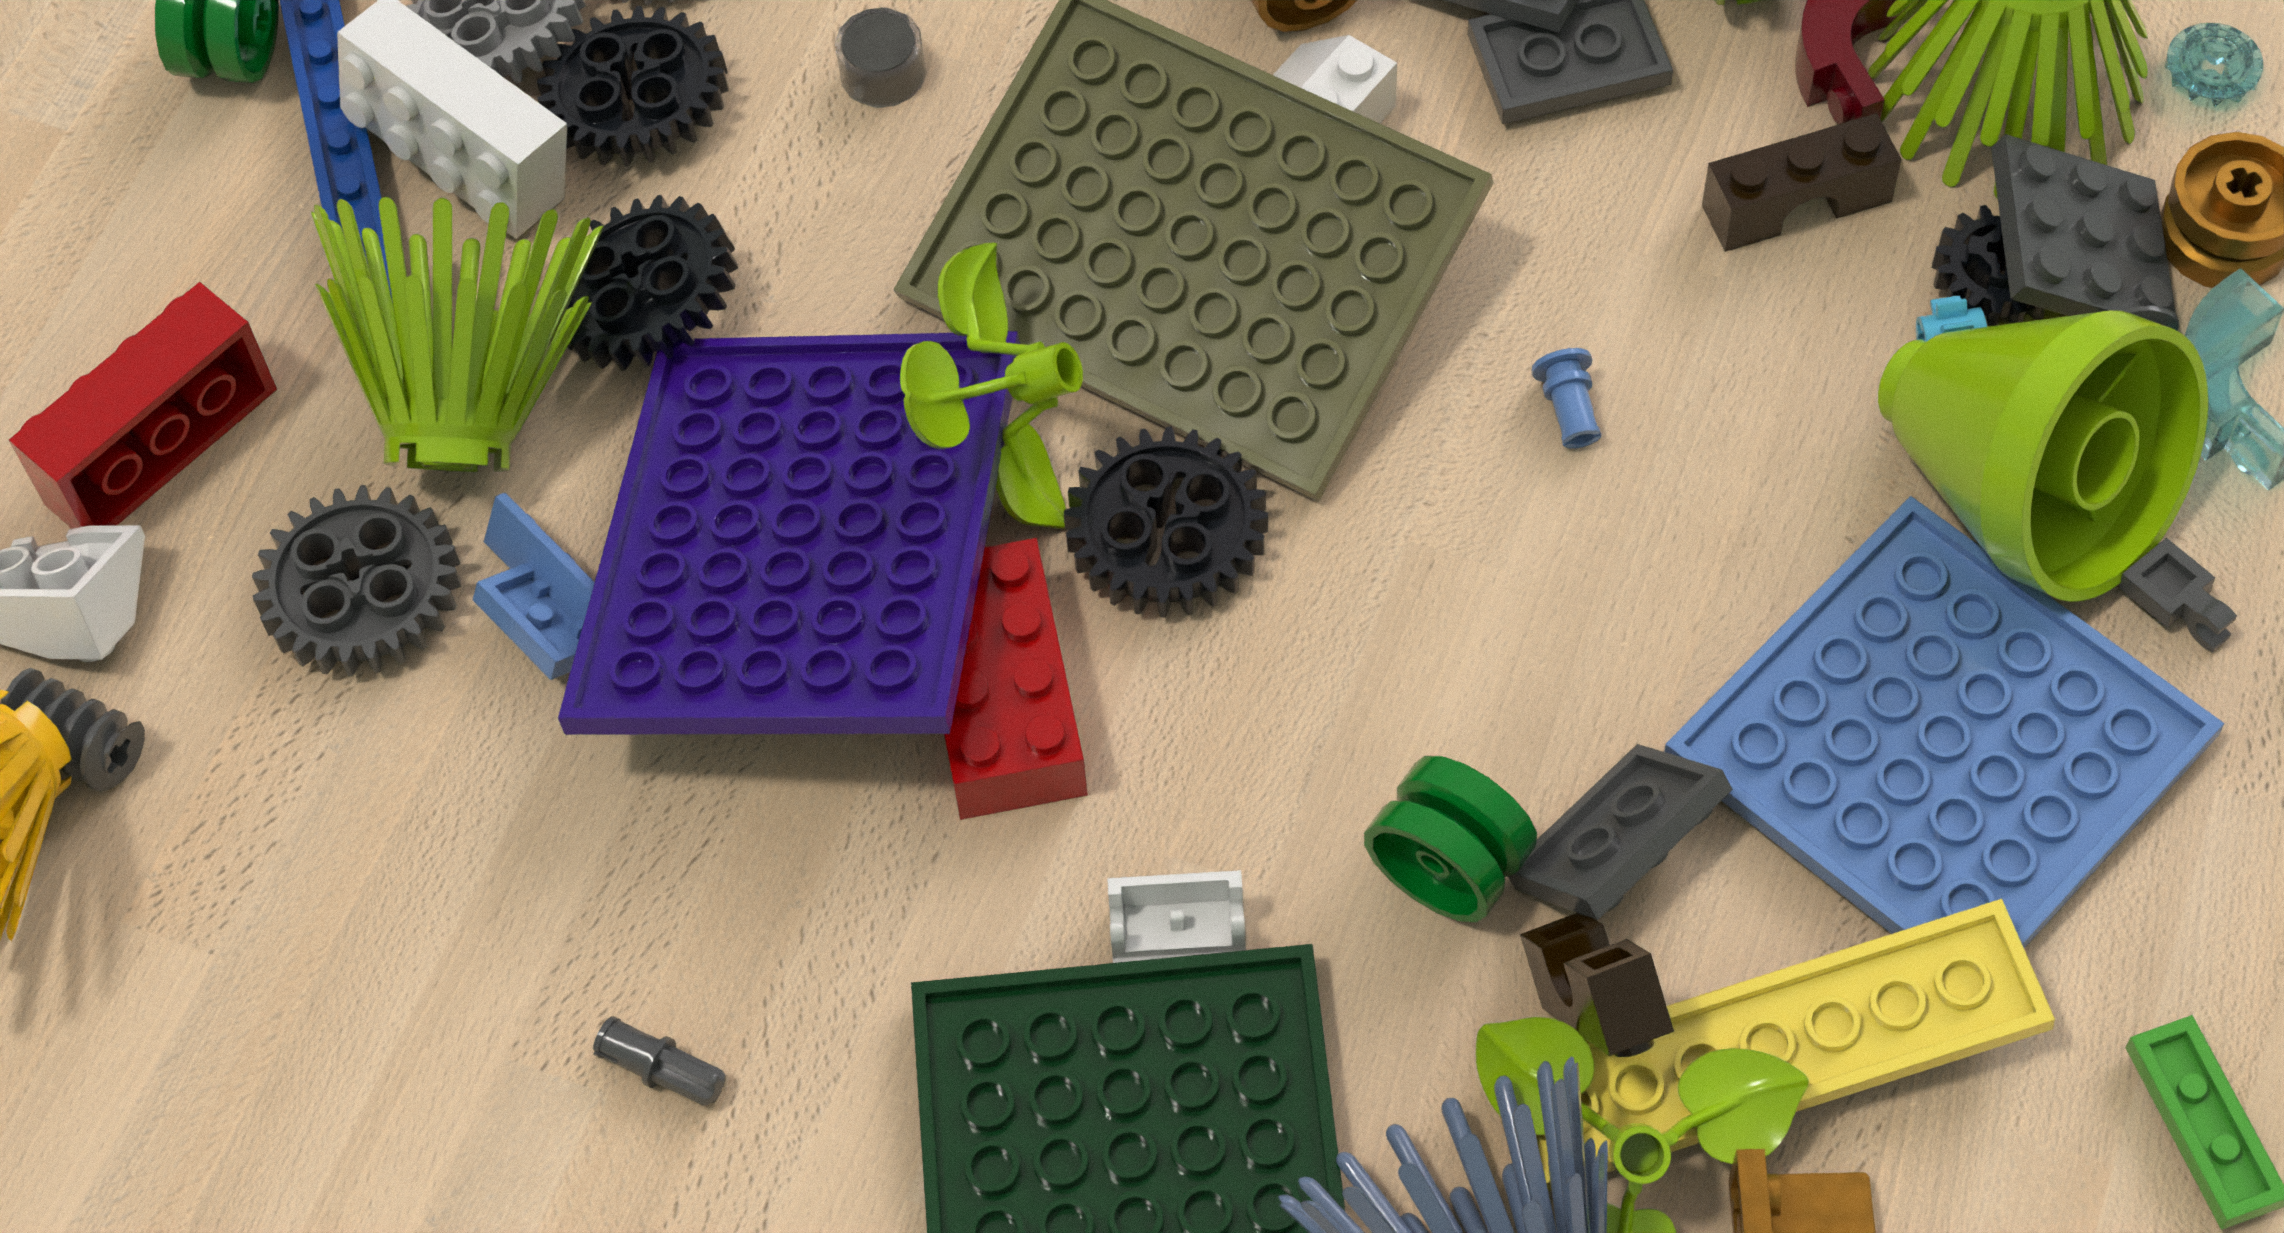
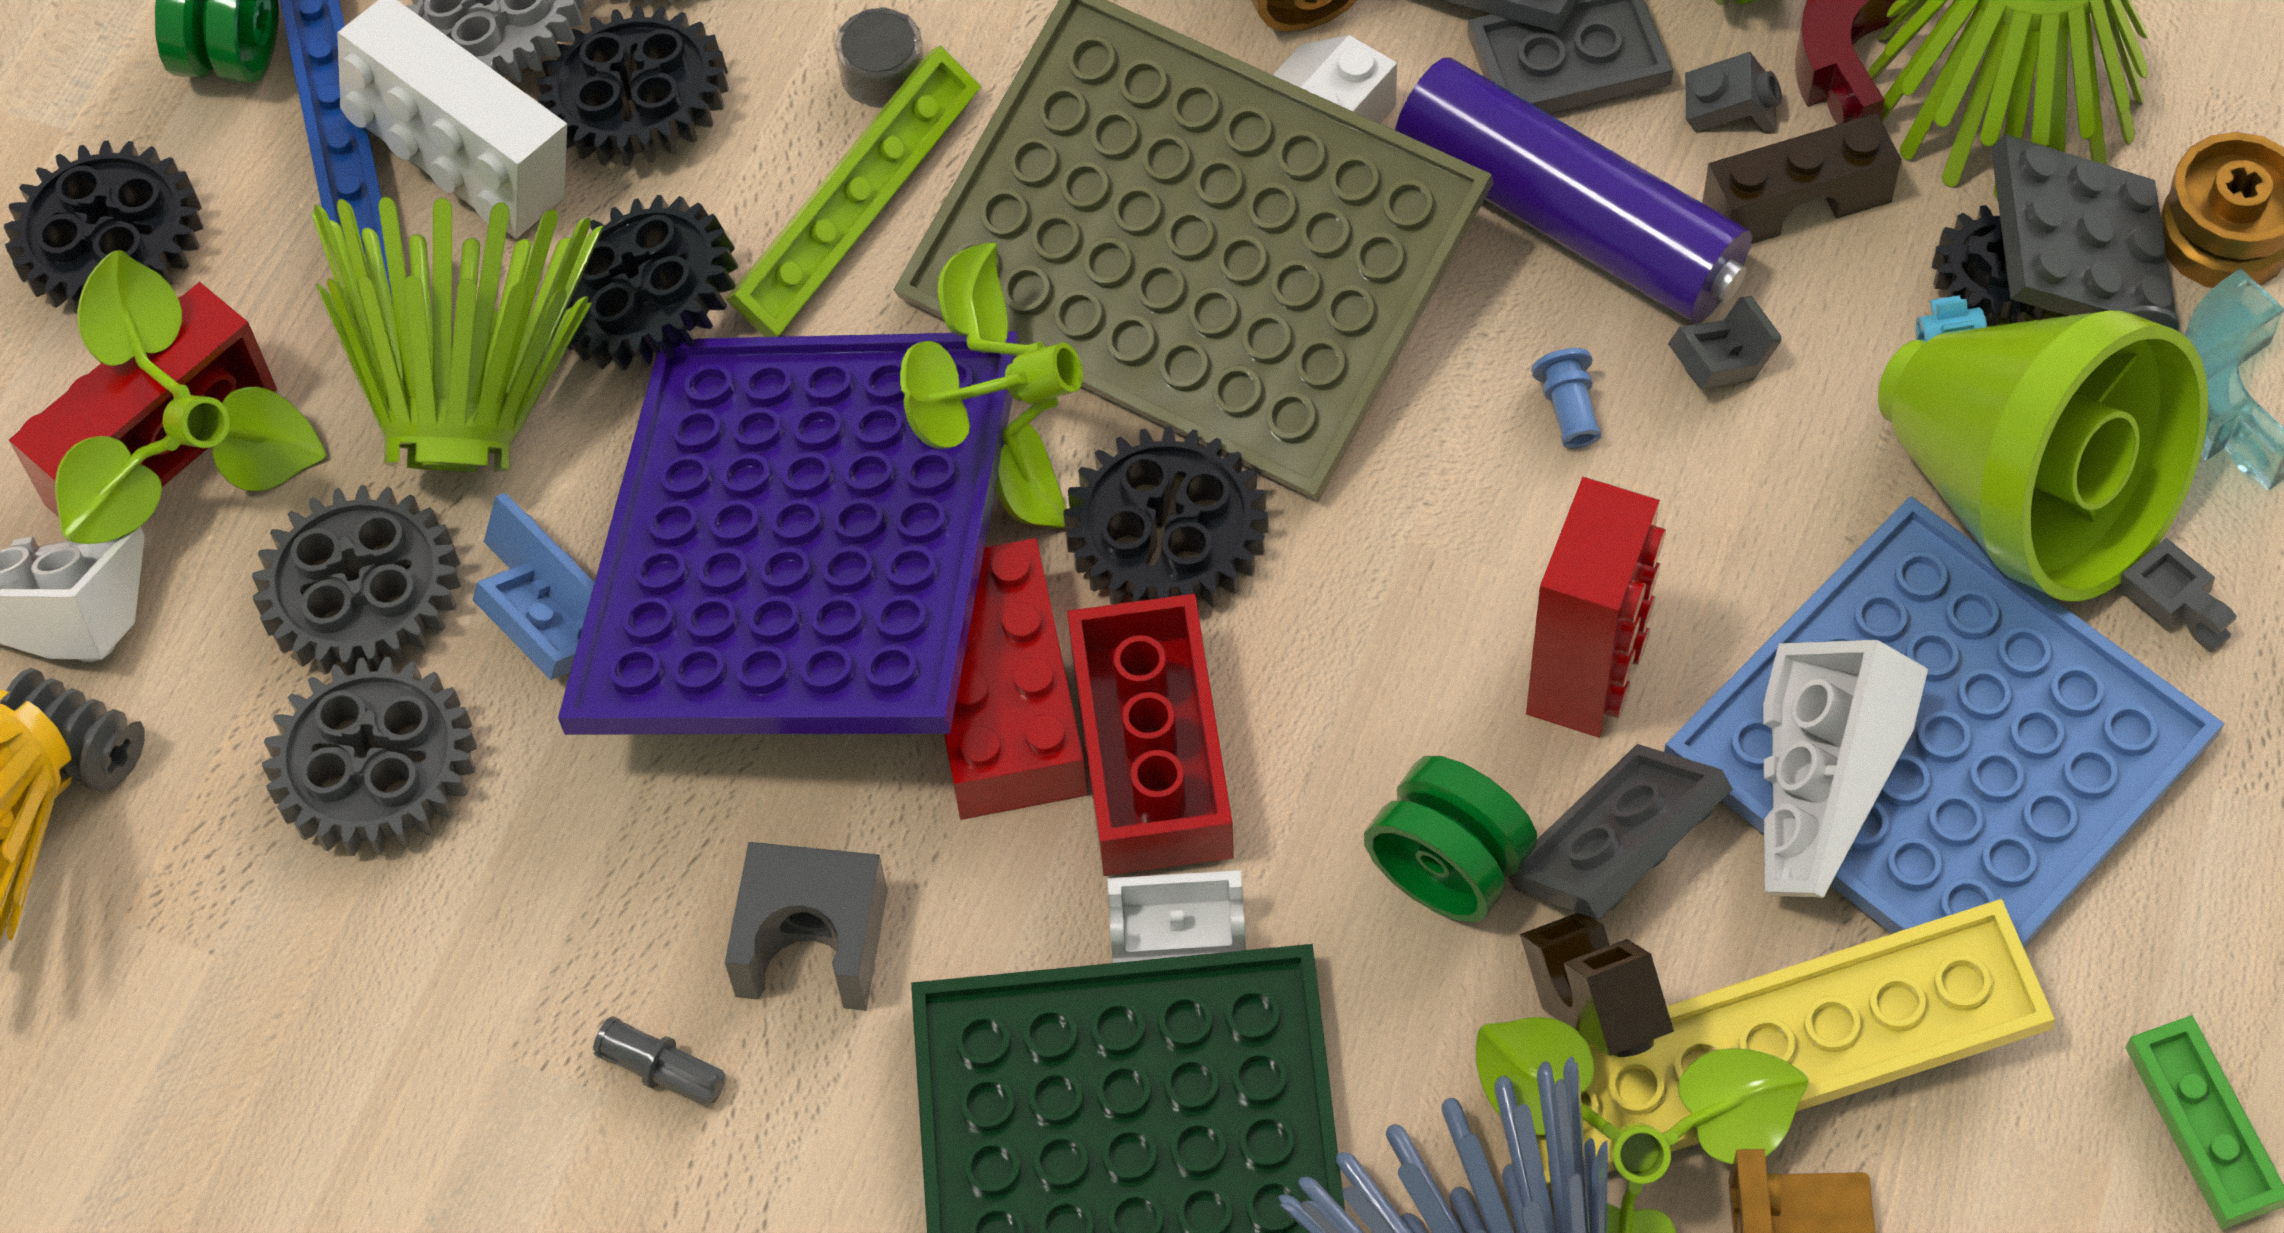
(97, 209): none -> black gear
(253, 433): none -> lime plant
(369, 756): none -> dark grey gear
(807, 896): none -> dark grey piece
(853, 193): none -> lime plate
(1150, 735): none -> red brick
(1581, 191): none -> dark purple piece
(1595, 607): none -> red brick
(1728, 348): none -> dark grey bracket
(1731, 92): none -> dark grey bracket
(1836, 735): none -> white wedge
(2218, 45): clear light blue gear -> none

